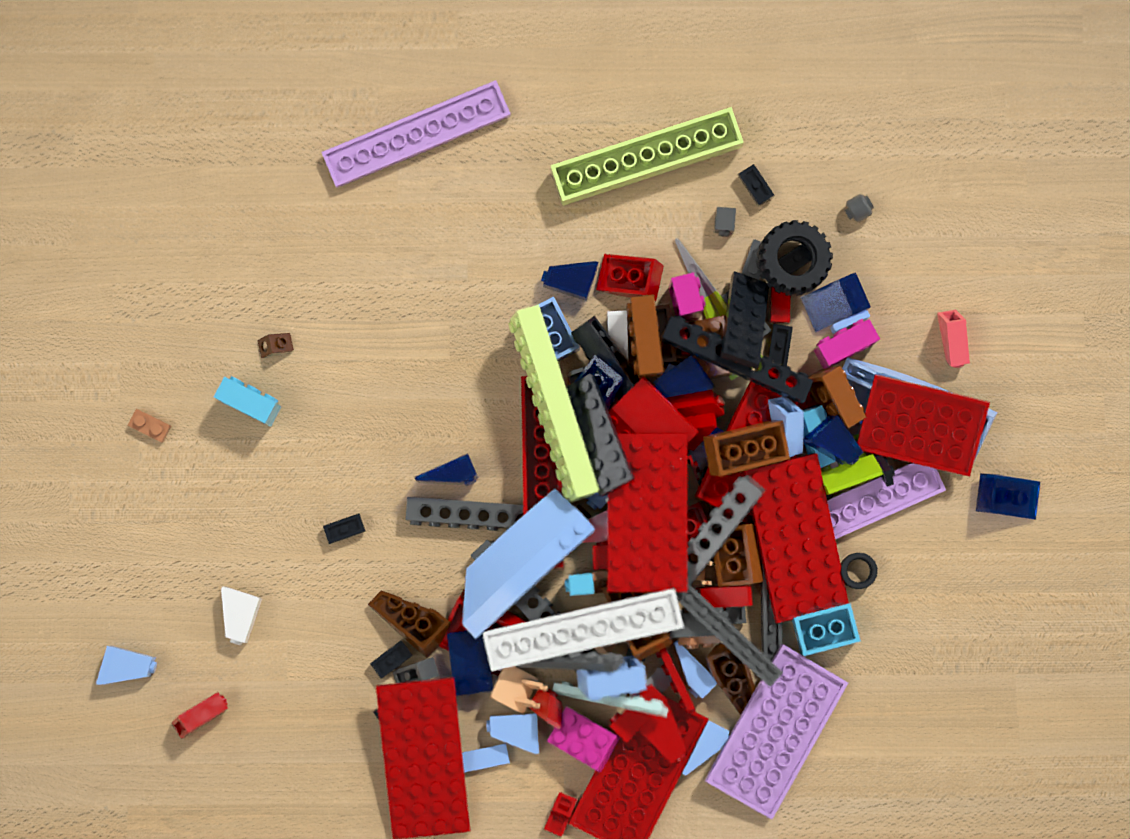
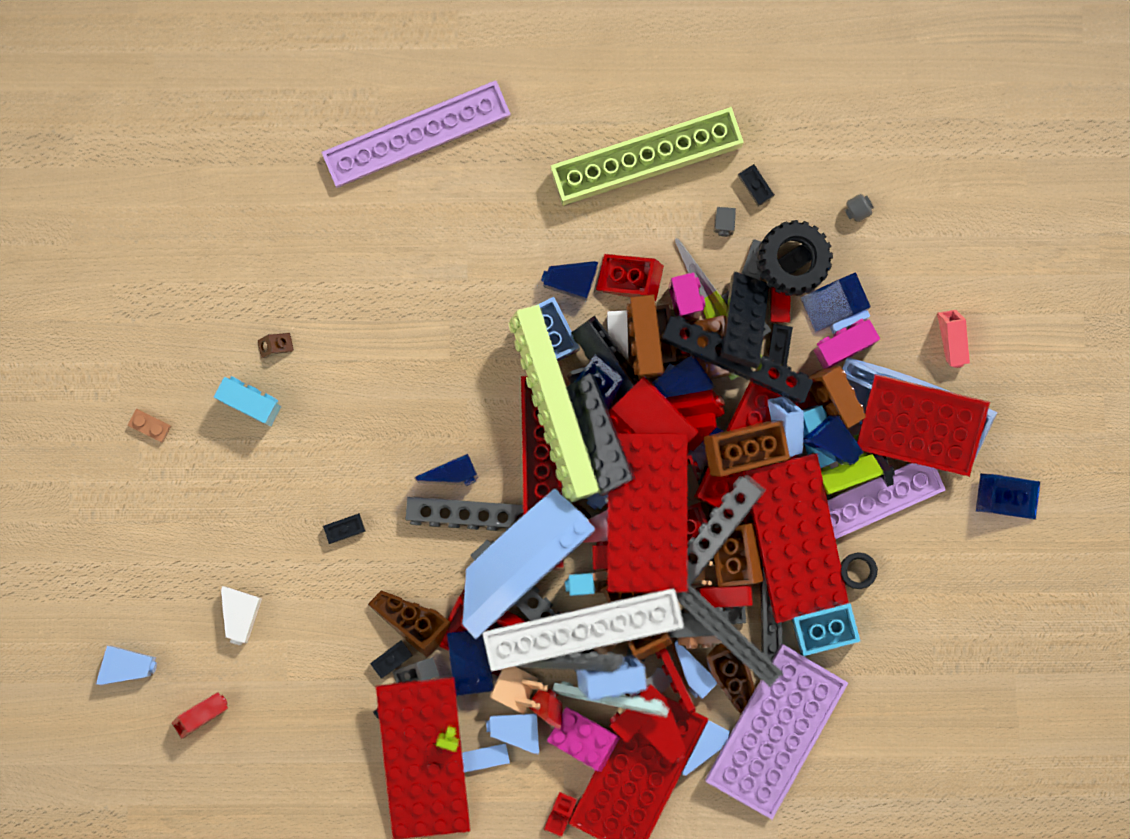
(448, 741): none -> lime tile

